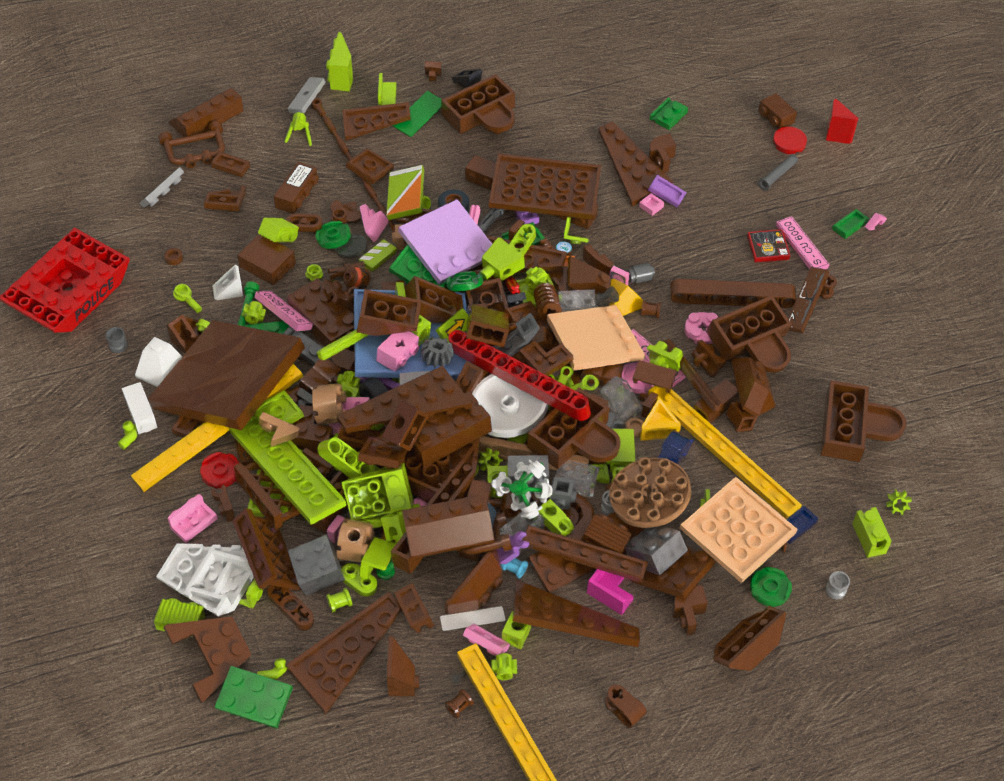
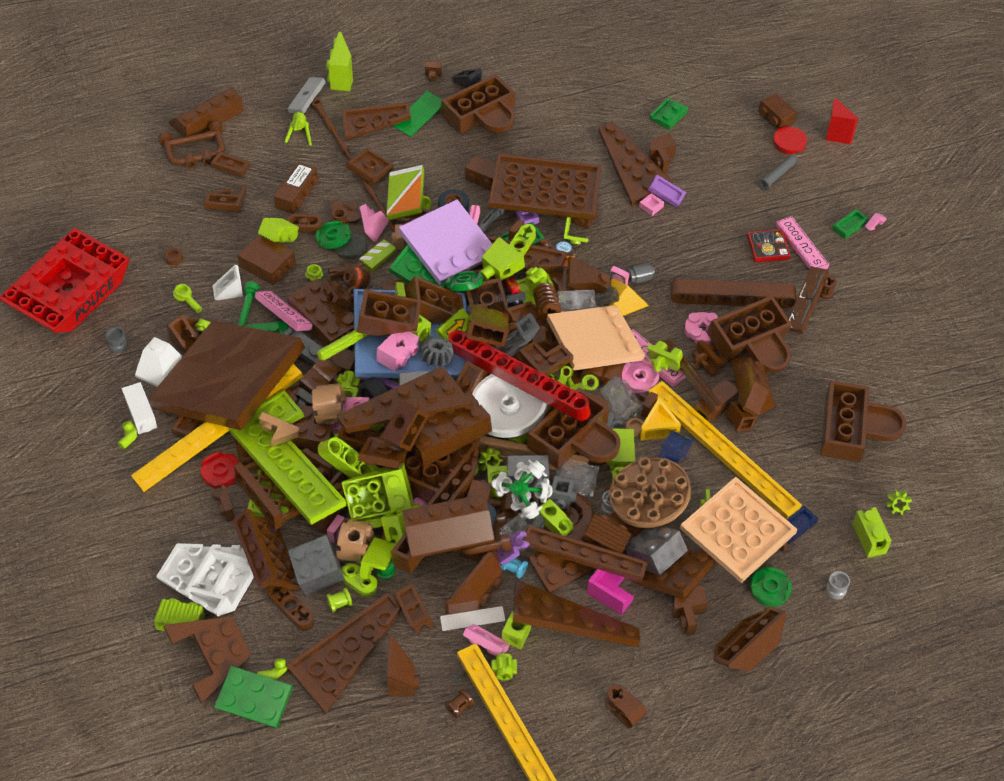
(162, 189): light grey tile -> none
(191, 518): bright pink bracket -> none
(253, 312): lime gear -> none
(253, 595): lime bracket -> none
(386, 92): lime panel -> none
(599, 262): reddish brown slope -> none
(603, 476): lime tile -> none
(651, 309): reddish brown bush -> none
(654, 375): reddish brown hinge -> none

